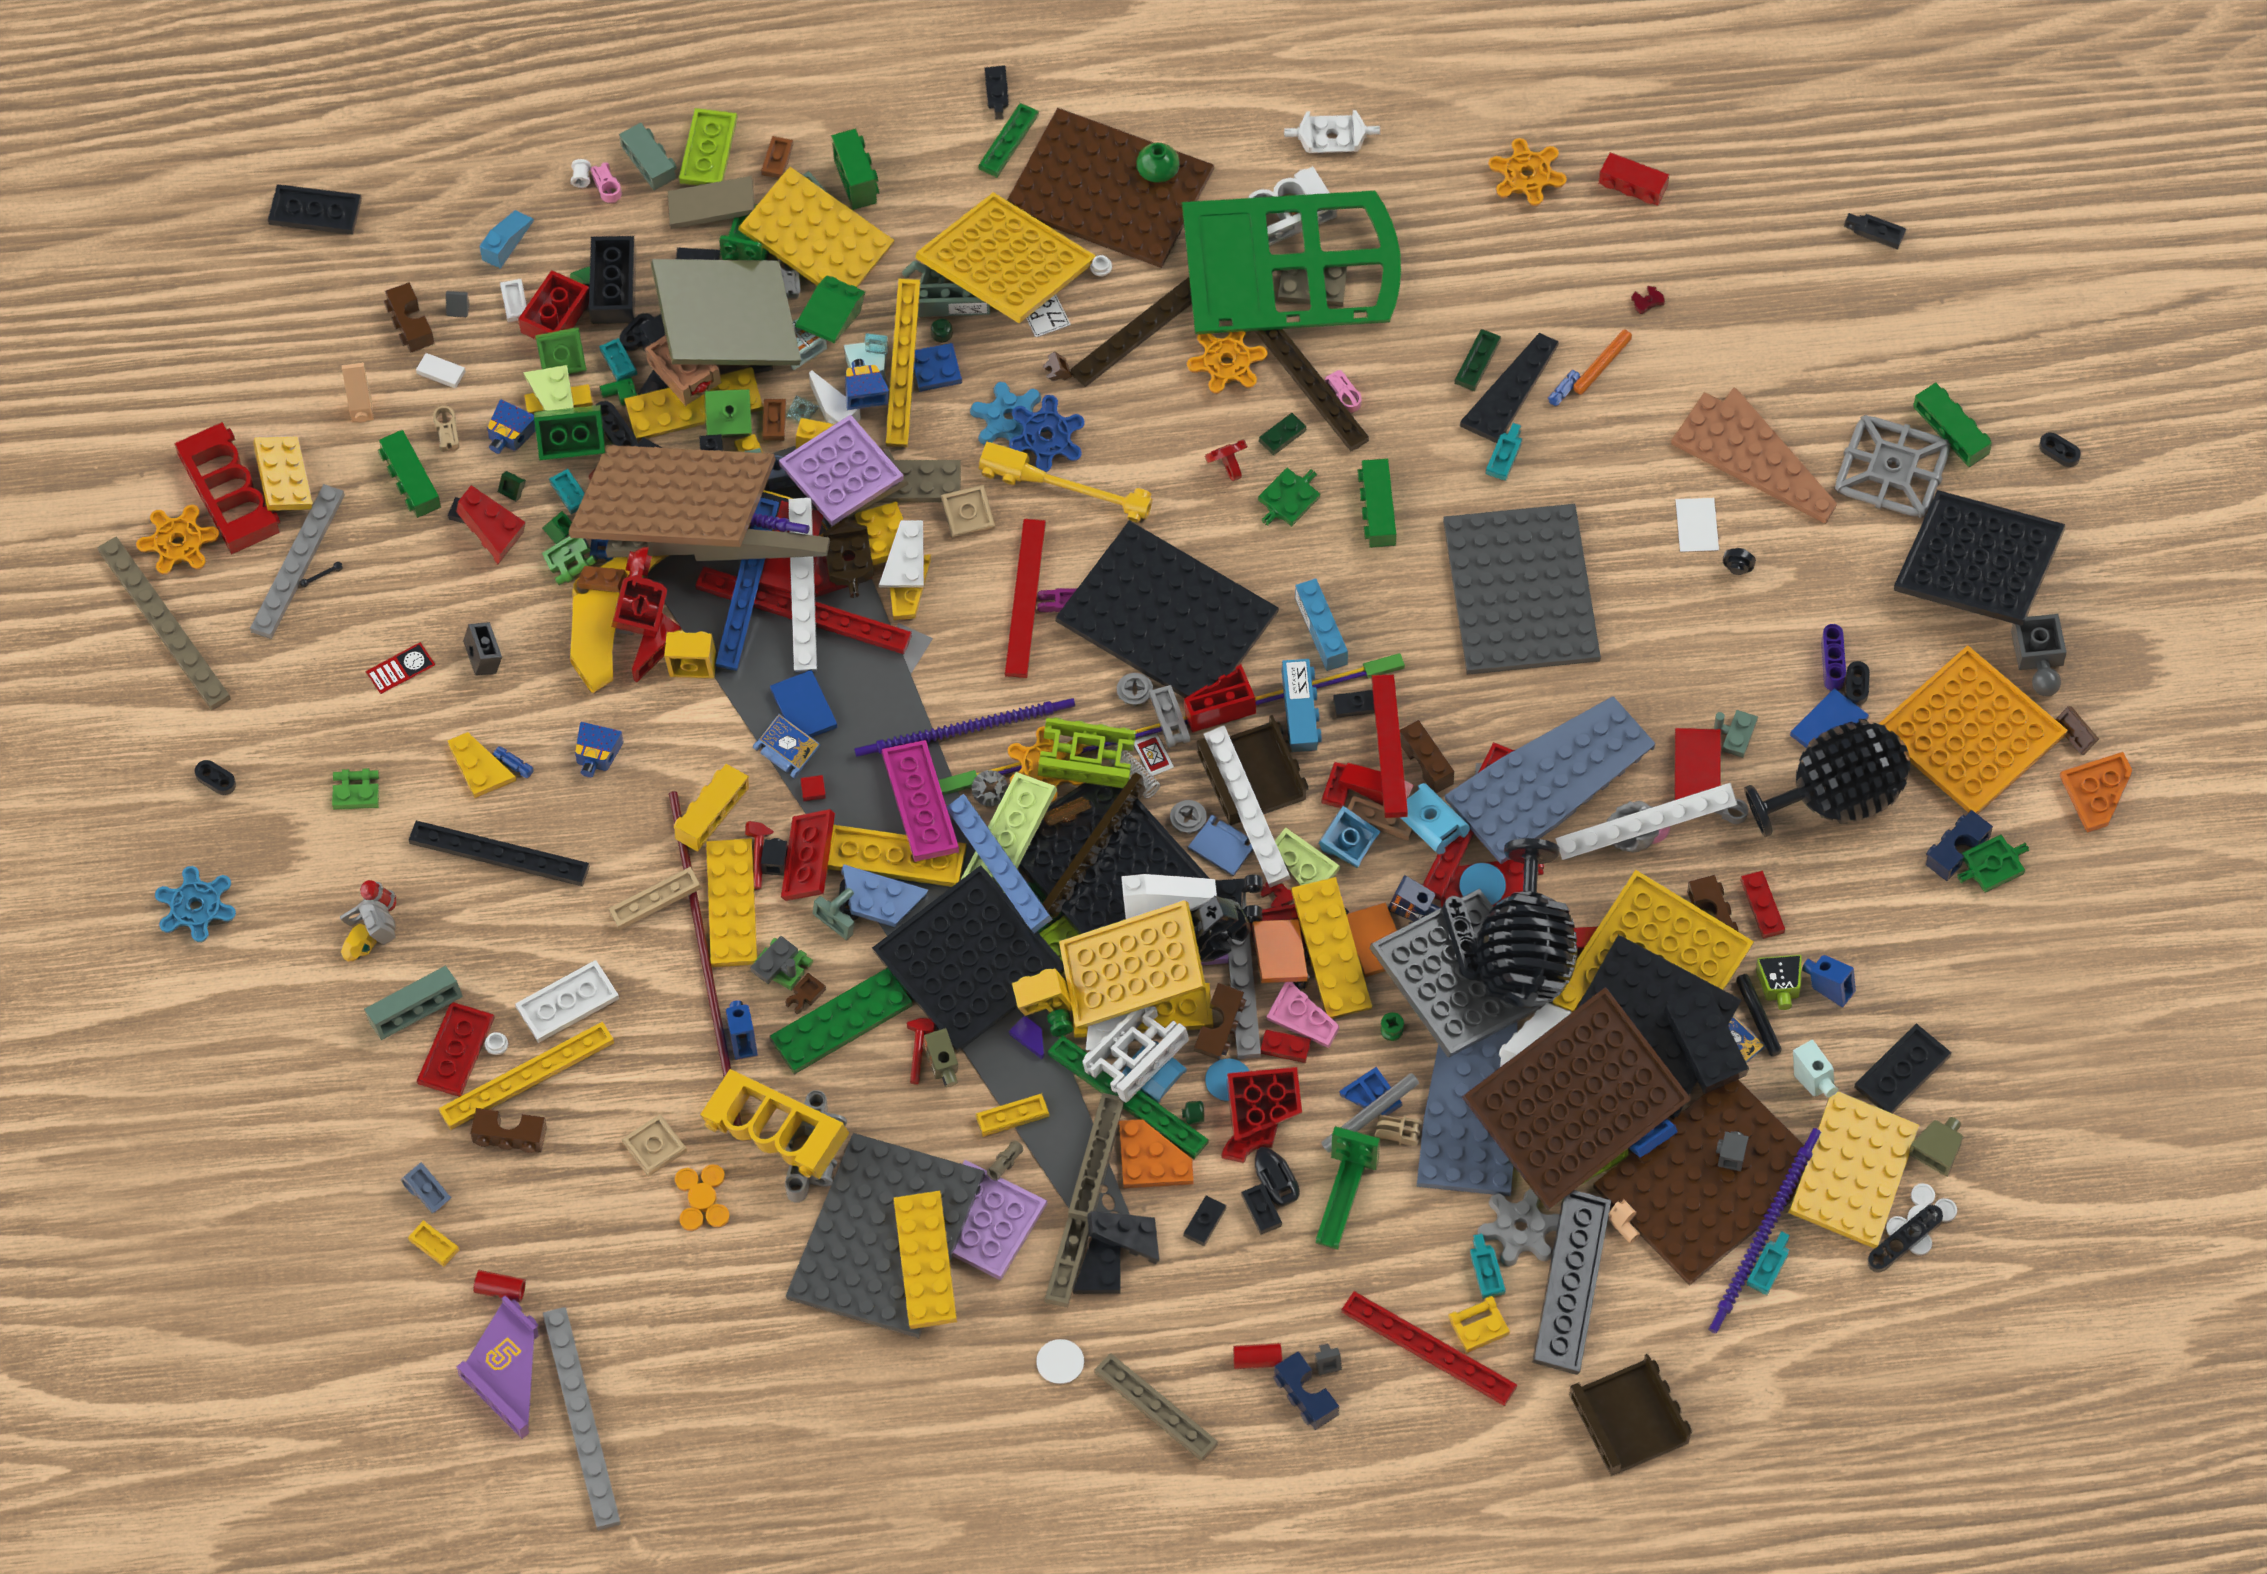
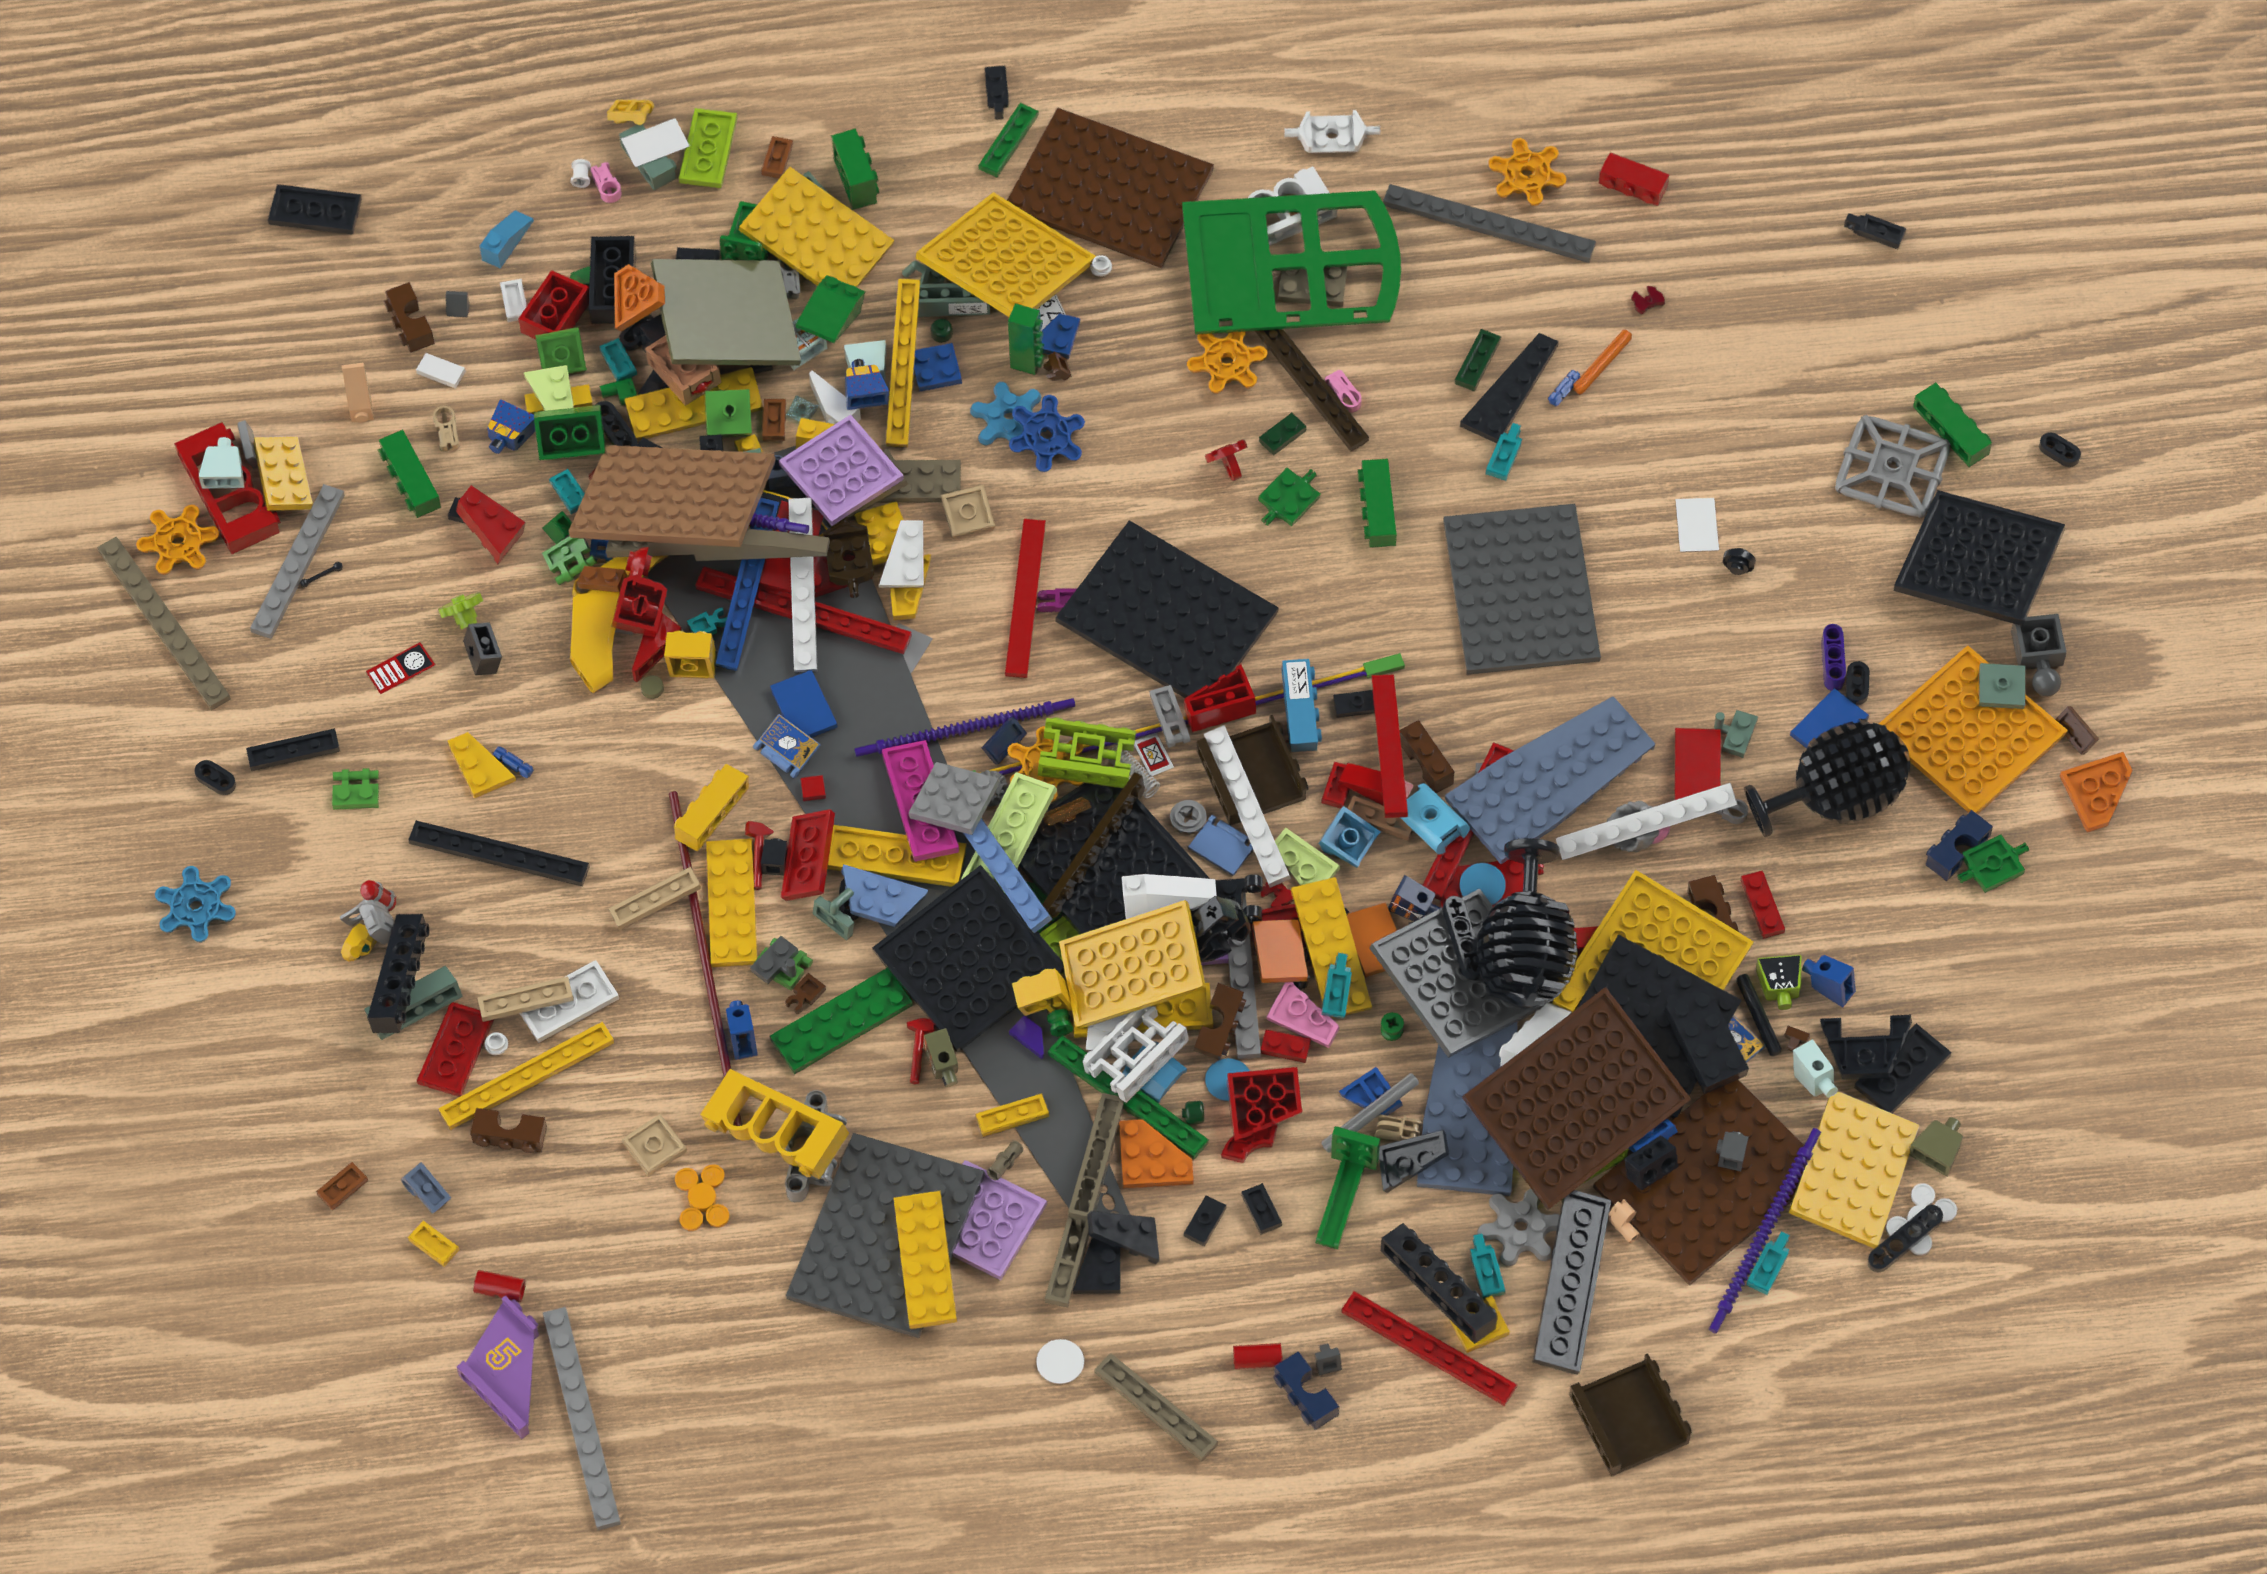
(222, 466): none -> light aqua torso
(247, 439): none -> light grey tile
(293, 749): none -> black plate
(342, 1186): none -> dark orange plate
(398, 973): none -> black brick
(462, 609): none -> lime plant
(511, 486): dark green tile -> none
(525, 999): none -> tan plate
(596, 747): blue torso -> none
(626, 111): none -> yellow plate
(635, 296): none -> orange plate
(652, 687): none -> olive tile
(655, 142): none -> white sticker
(707, 623): none -> teal plate
(711, 202): dark tan tile -> none
(876, 343): clear light blue tile -> none
(954, 798): none -> light grey plate
(998, 744): none -> dark blue tile
(1015, 466): yellow bar -> none
(1025, 339): none -> green brick
(1060, 335): none -> blue wing
(1126, 684): light grey gear -> none
(1133, 334): dark brown plate -> none
(1158, 167): green piece -> none
(1276, 1176): black piece -> none
(1321, 624): dark azure brick -> none
(1337, 988): none -> teal hinge
(1409, 1157): none -> black wing
(1474, 1326): none -> black brick
(1489, 223): none -> dark grey plate
(1651, 1162): none -> black brick
(1746, 447): nougat wing -> none
(1796, 1037): none -> reddish brown tile
(1866, 1055): none -> black wing
(2002, 686): none -> sand green plate

